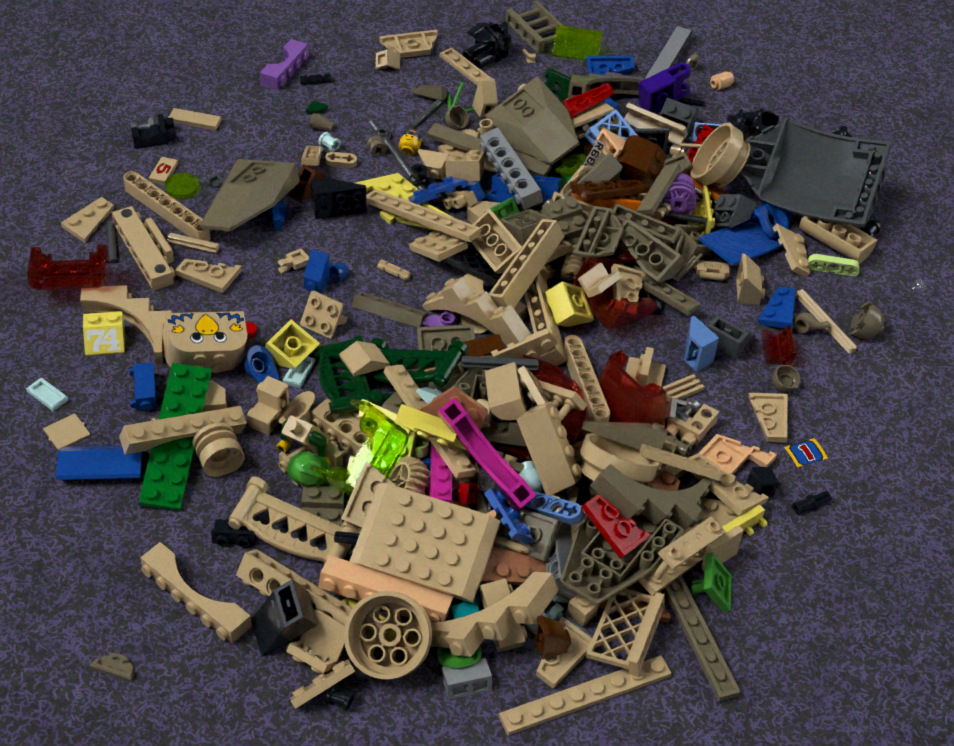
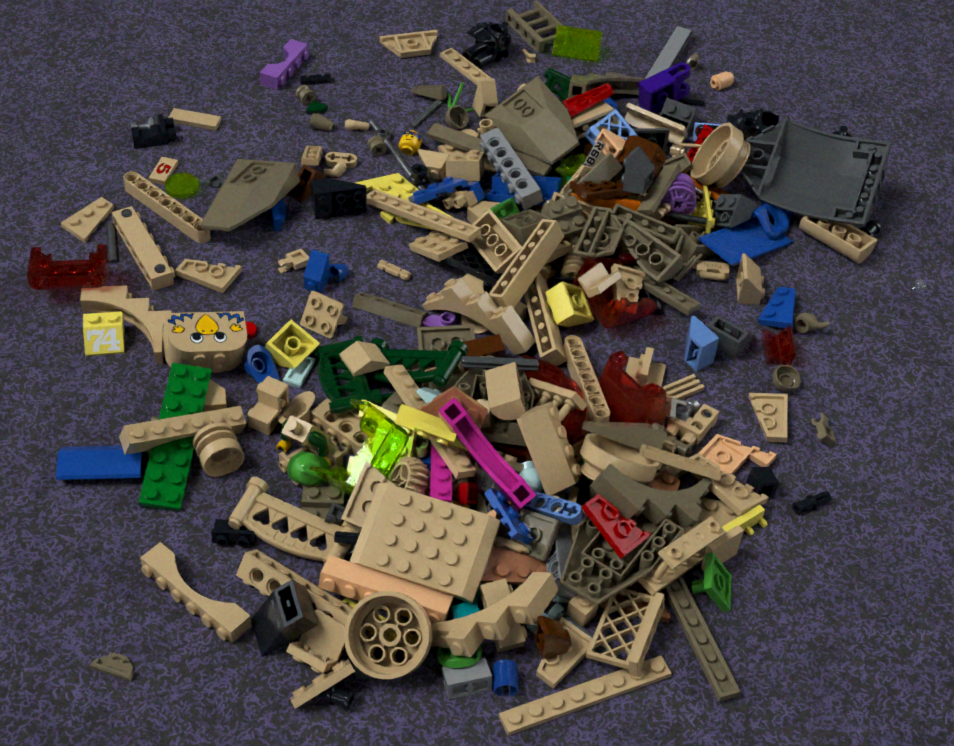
(47, 394): light aqua tile -> none
(66, 431): tan piece -> none
(145, 386): blue brick -> none
(159, 239): tan tile -> none
(193, 243): tan axle -> none
(305, 94): none -> dark tan wheel
(329, 142): light aqua bush -> none
(335, 513): none -> dark grey tile
(337, 171): none -> tan arm
(356, 125): none -> tan arm
(387, 59): tan panel -> none
(505, 674): none -> blue piece
(529, 381): tan wing -> none
(532, 346): tan wing -> none
(613, 64): blue wing -> none
(638, 172): none -> dark grey slope
(795, 250): tan wing -> none
(806, 452): sticker -> none
(821, 316): tan axle -> none
(825, 433): none -> dark tan plate
(846, 263): yellowish green beam -> none
(870, 320): dark tan cylinder -> none

